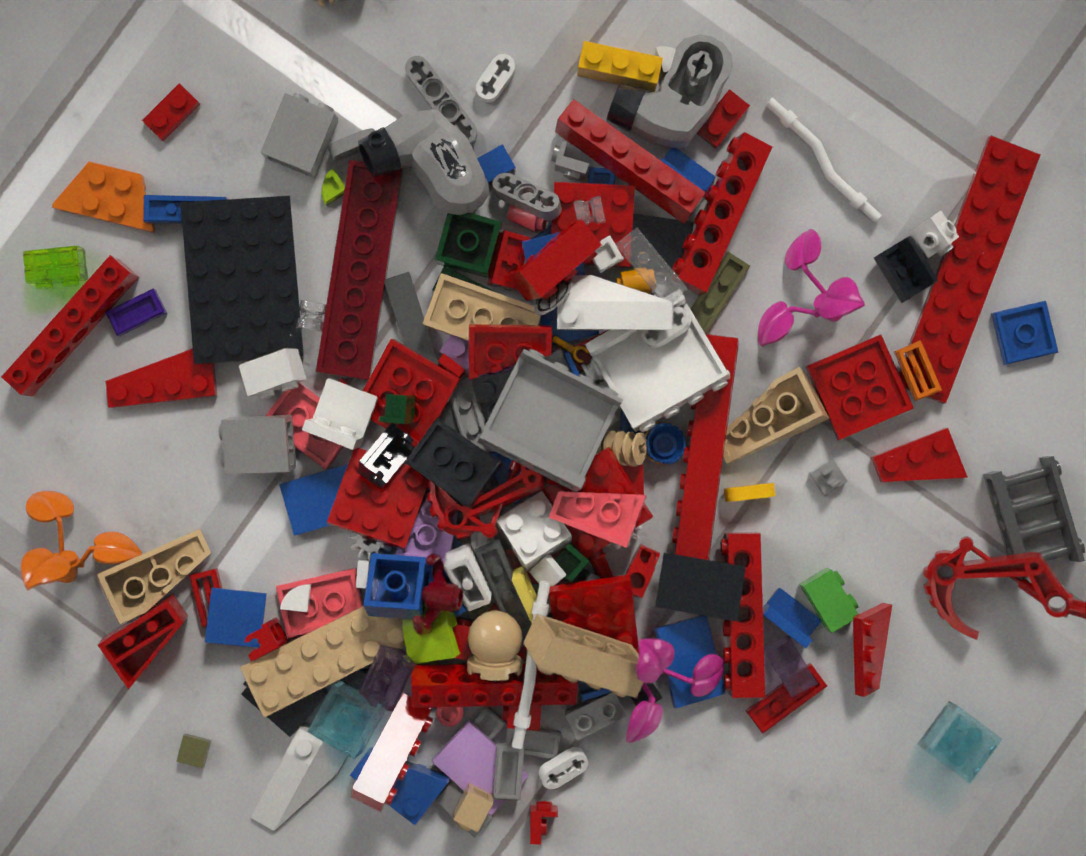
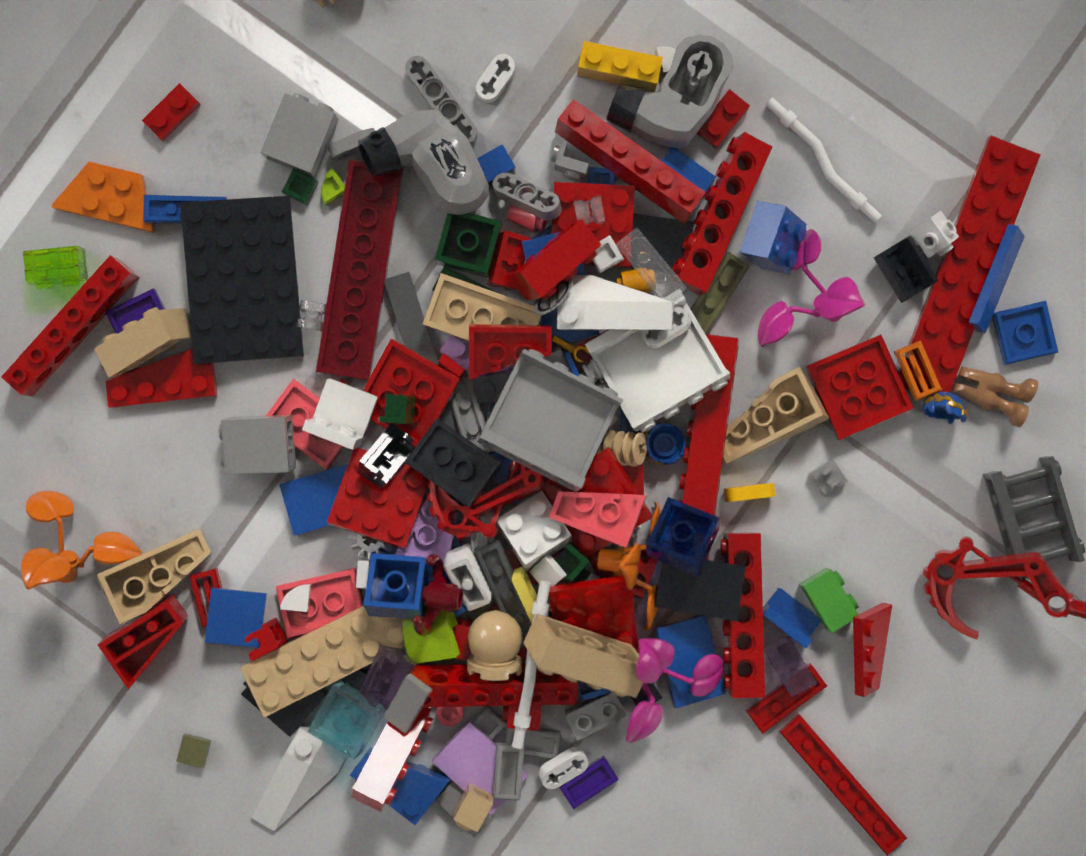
(143, 340): none -> tan wedge
(272, 372): white brick -> none
(299, 186): none -> dark green tile
(407, 703): none -> light grey tile
(538, 826): red bracket -> none
(589, 783): none -> dark purple tile
(627, 565): none -> orange plant
(683, 536): none -> clear blue brick
(773, 237): none -> blue brick
(842, 784): none -> red tile
(921, 459): red wing -> none
(945, 406): none -> blue hair
(959, 741): clear light blue brick -> none
(986, 391): none -> medium nougat piece
(996, 278): none -> blue tile

